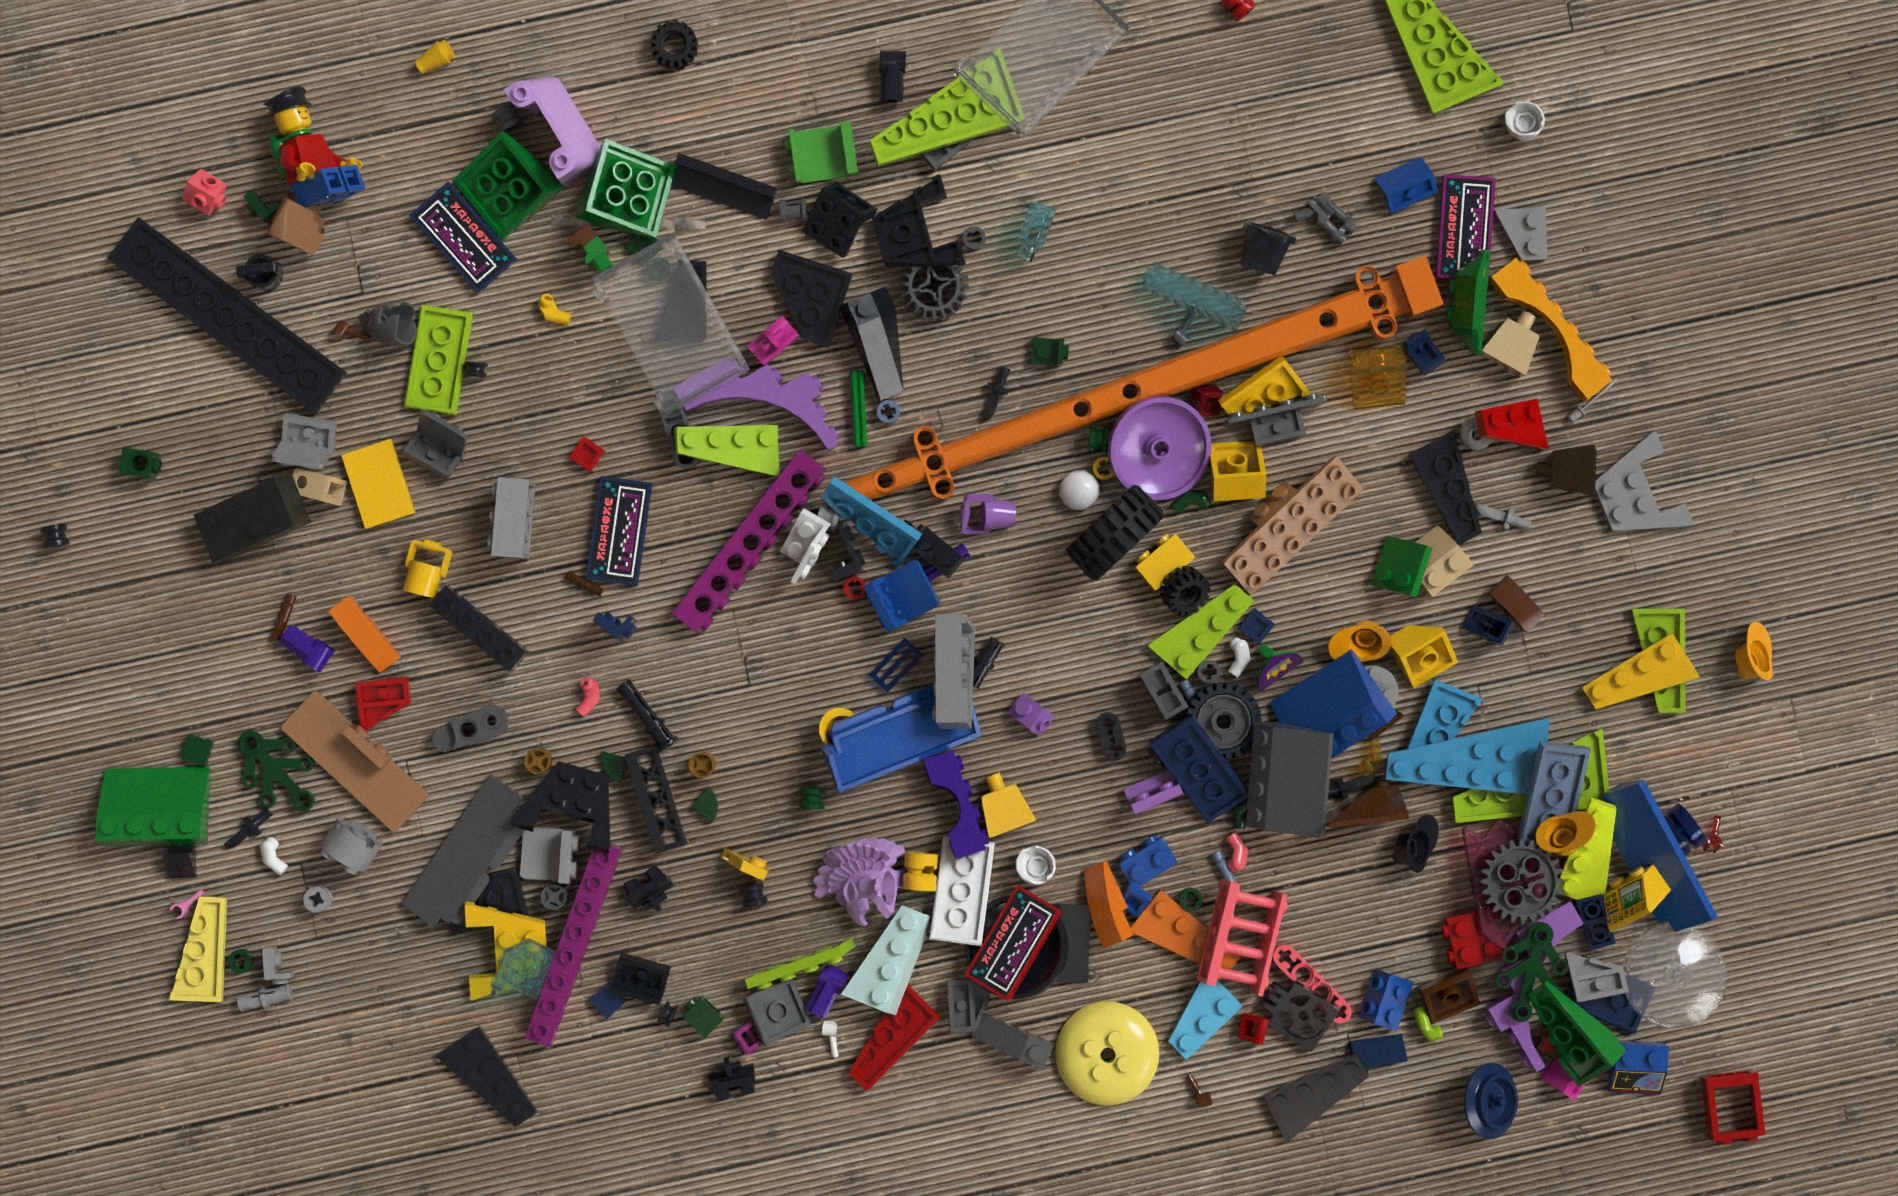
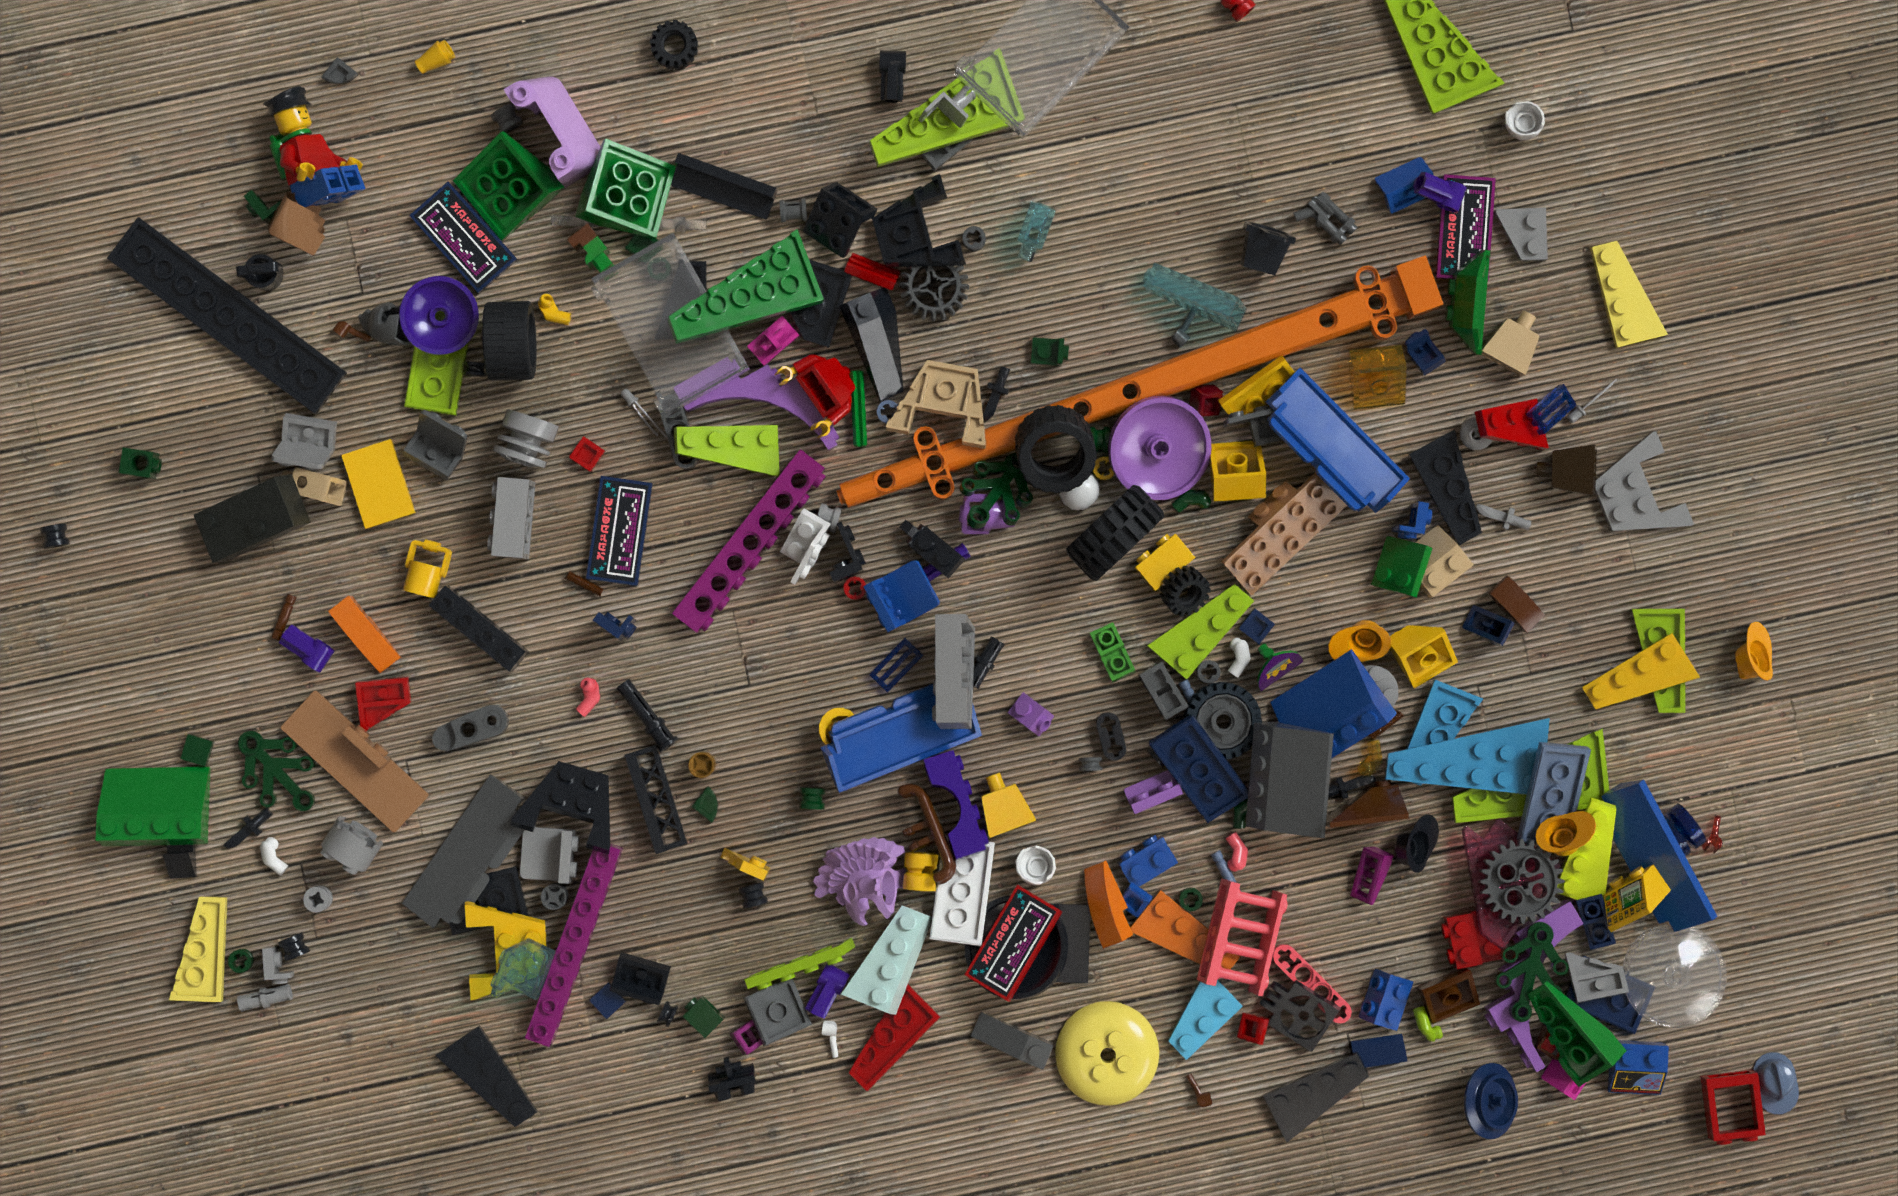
(187, 903): bright pink hand -> none
(205, 192): coral brick -> none
(294, 946): none -> black wheel
(339, 73): none -> dark grey tile
(423, 303): none -> dark purple dish
(509, 340): none -> black tyre
(525, 438): none -> light grey wheel
(534, 763): pearl gold wheel -> none
(613, 765): dark green tile -> none
(631, 400): none -> piece
(651, 893): black hips -> none
(760, 289): none -> green wing
(822, 154): bright green panel -> none
(826, 385): none -> red torso
(870, 519): dark azure wing -> none
(872, 271): none -> red tile
(937, 834): none -> reddish brown piece
(944, 391): none -> tan wing
(952, 107): none -> light grey bracket
(965, 1005): dark grey wing -> none
(998, 488): none -> dark green plant
(1061, 477): none -> black tyre
(1090, 763): none -> dark grey bush
(1112, 652): none -> bright green slope
(1333, 444): none -> slope
(1378, 876): none -> magenta slope
(1419, 517): none -> blue bracket
(1445, 193): none -> dark purple piece
(1538, 419): none -> clear blue tile
(1583, 370): light orange arch -> none
(1625, 301): none -> light yellow wing
(1777, 1083): none -> sand blue piece

